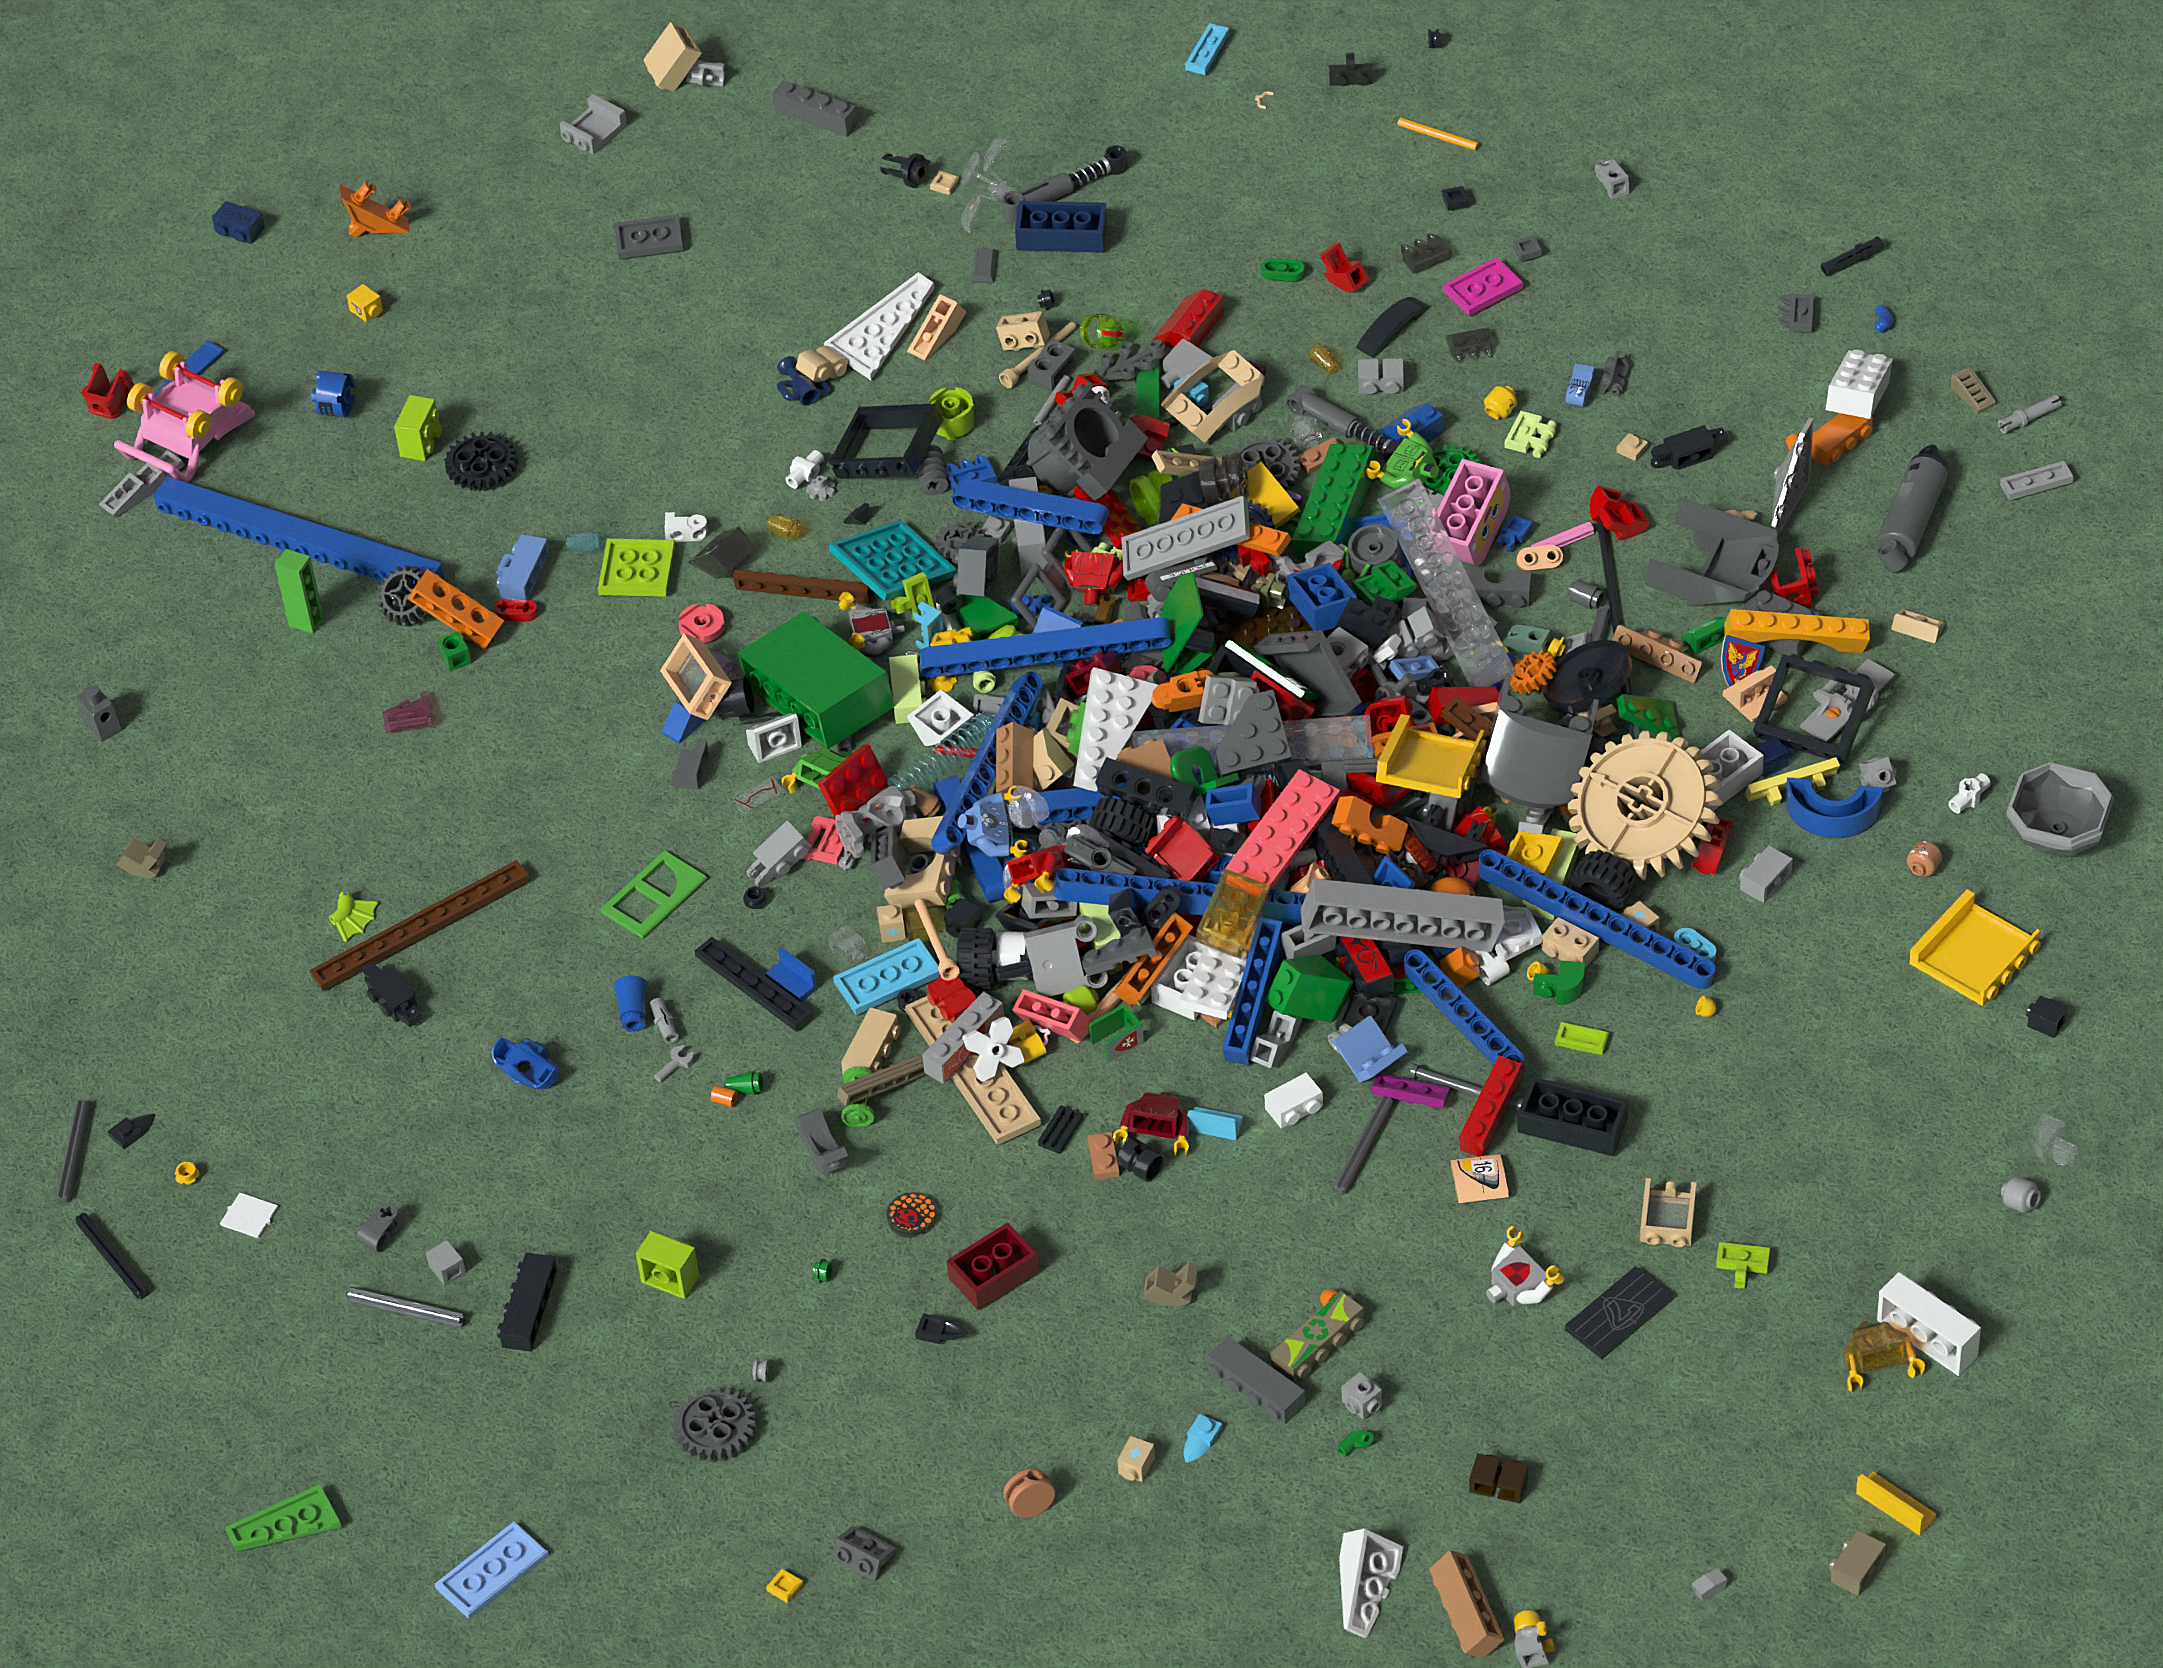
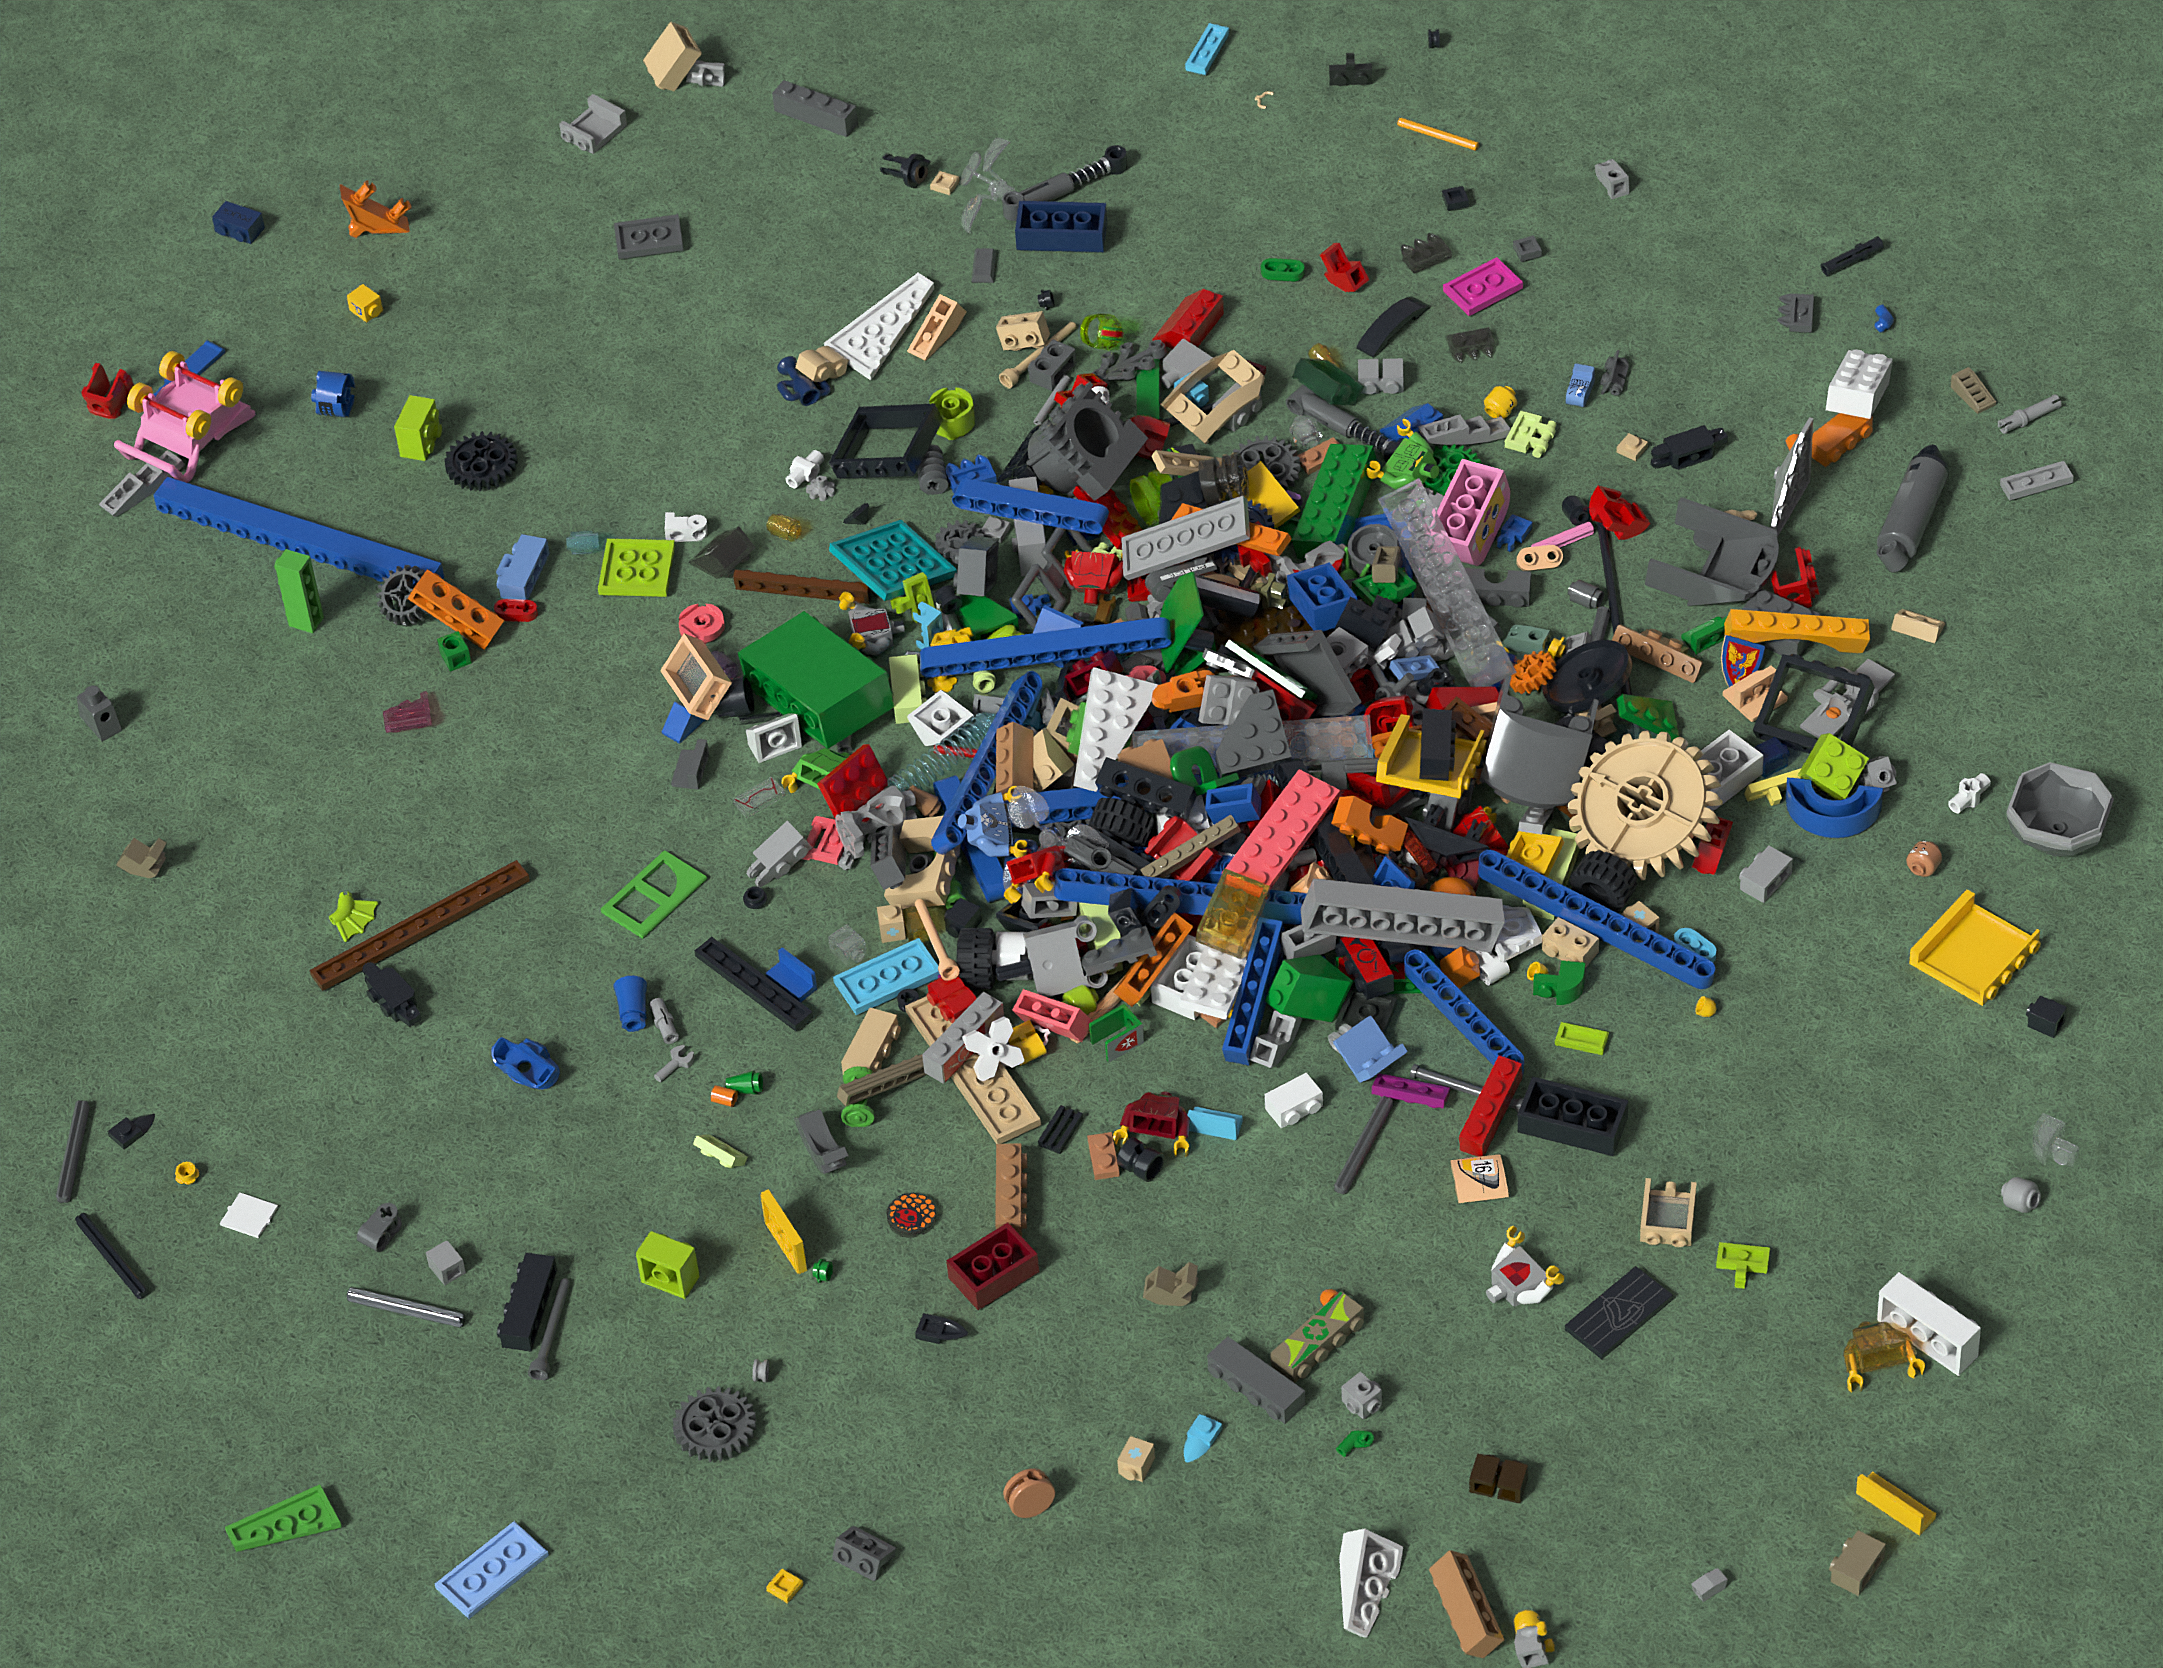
(540, 1367): none -> dark grey piece
(714, 1147): none -> yellowish green plate
(783, 1232): none -> yellow tile
(1010, 1185): none -> medium nougat brick
(1192, 848): none -> dark tan piece
(1234, 665): none -> wing
(1328, 381): none -> clear green window
(1386, 564): none -> dark tan slope
(1437, 744): none -> black brick
(1463, 432): none -> light grey slope
(1575, 510): none -> black brick
(1833, 766): none -> lime brick

